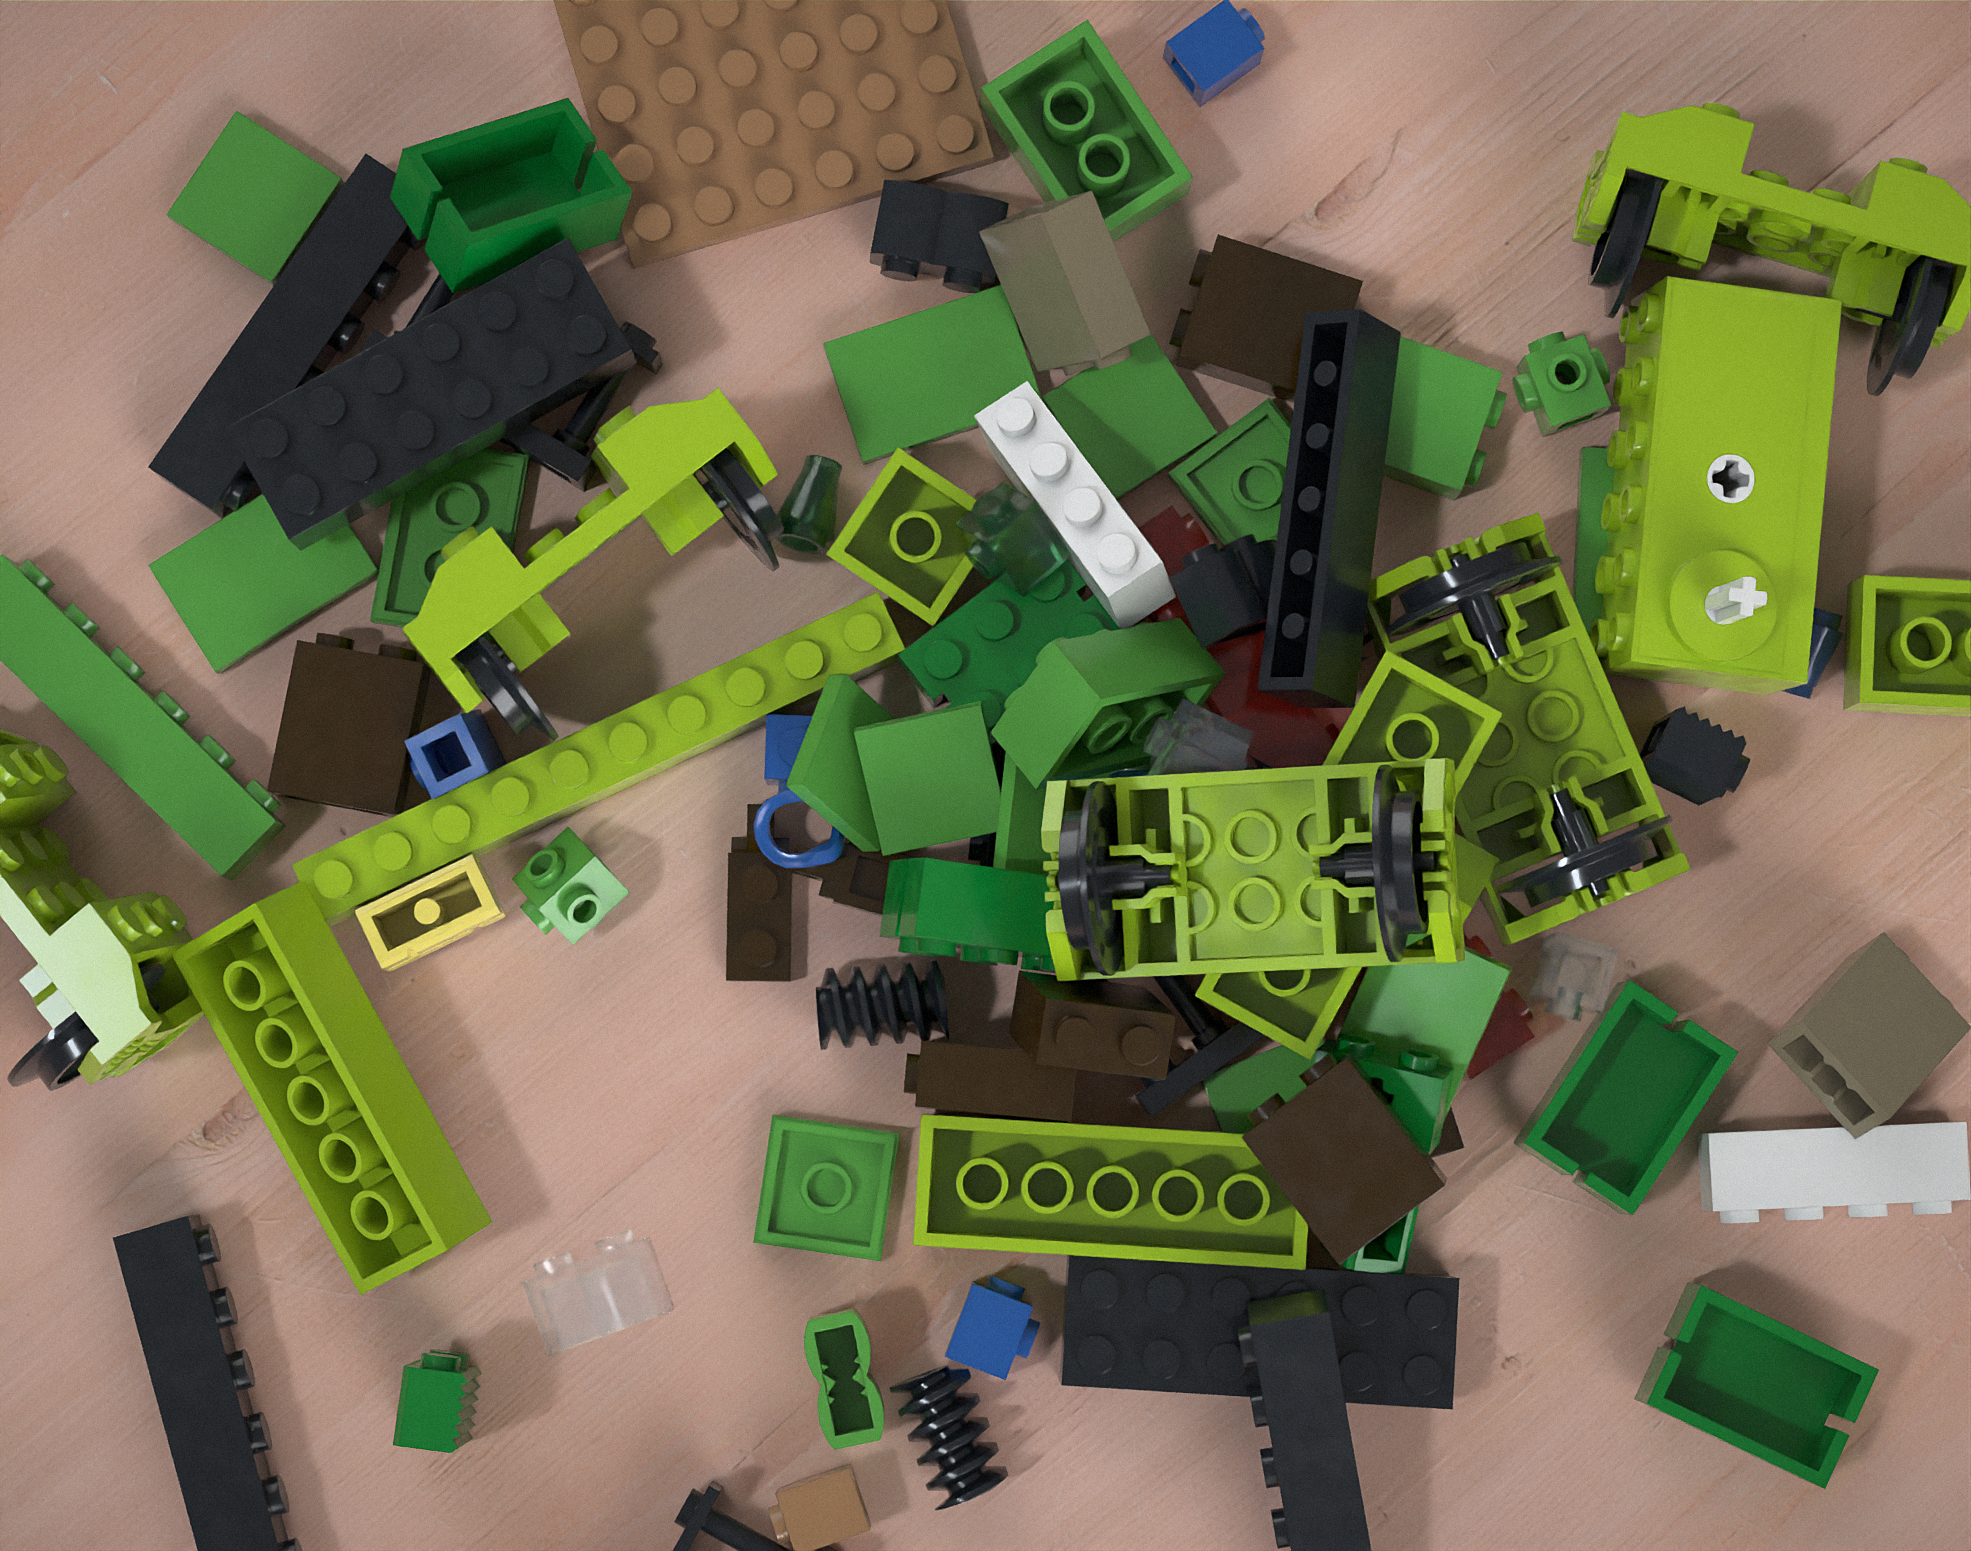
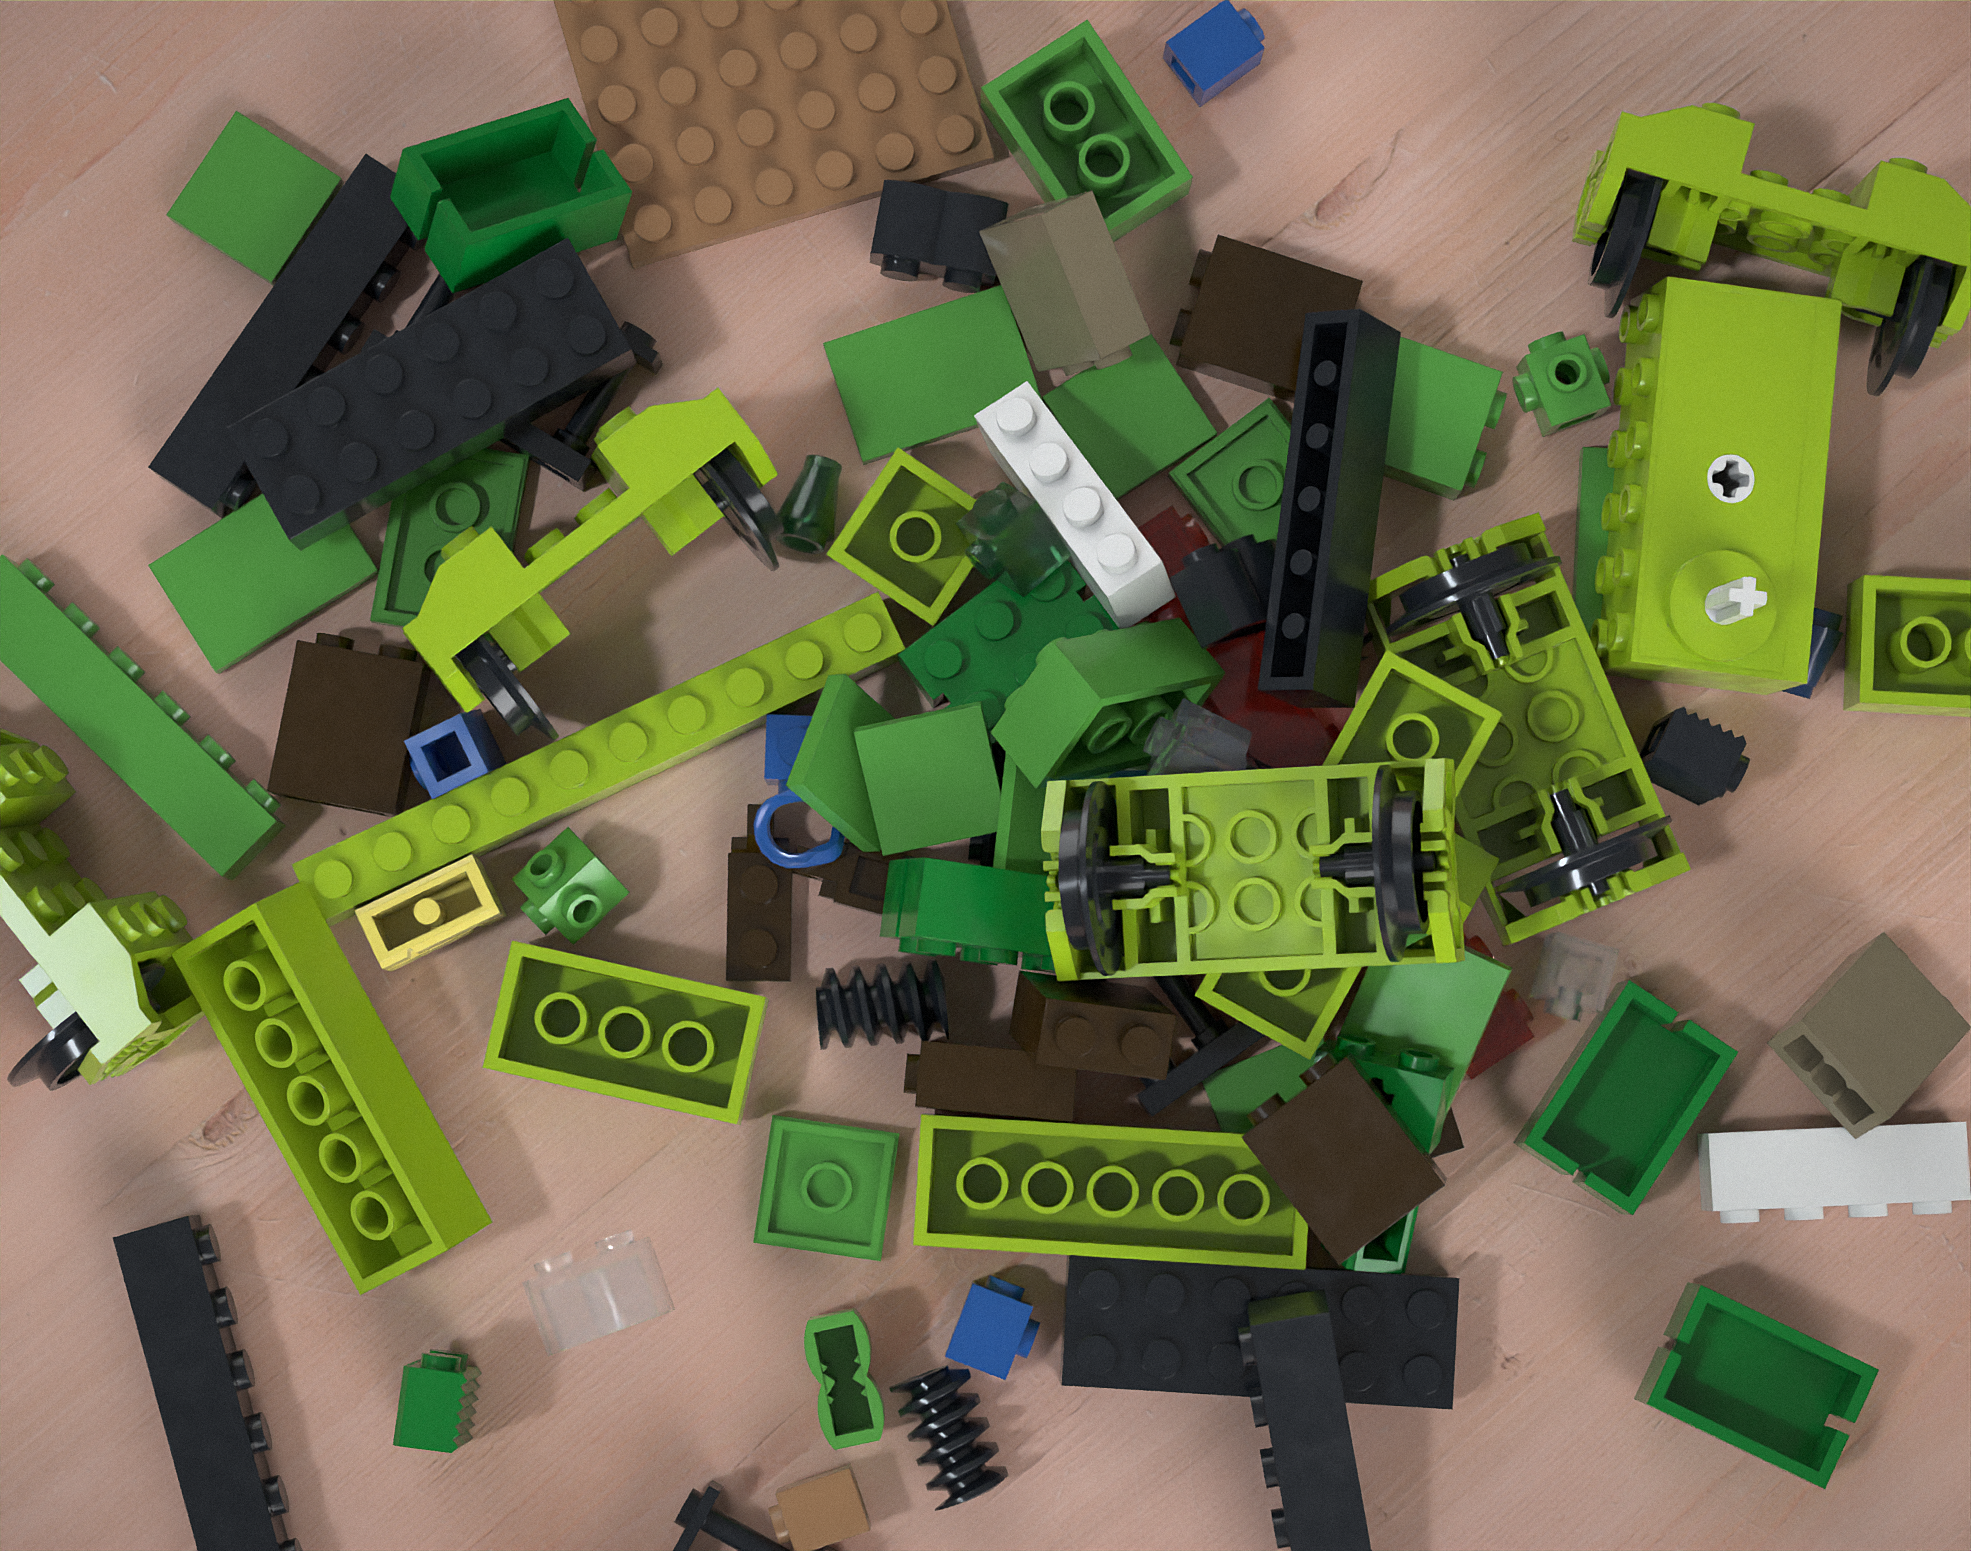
(626, 1032): none -> lime brick

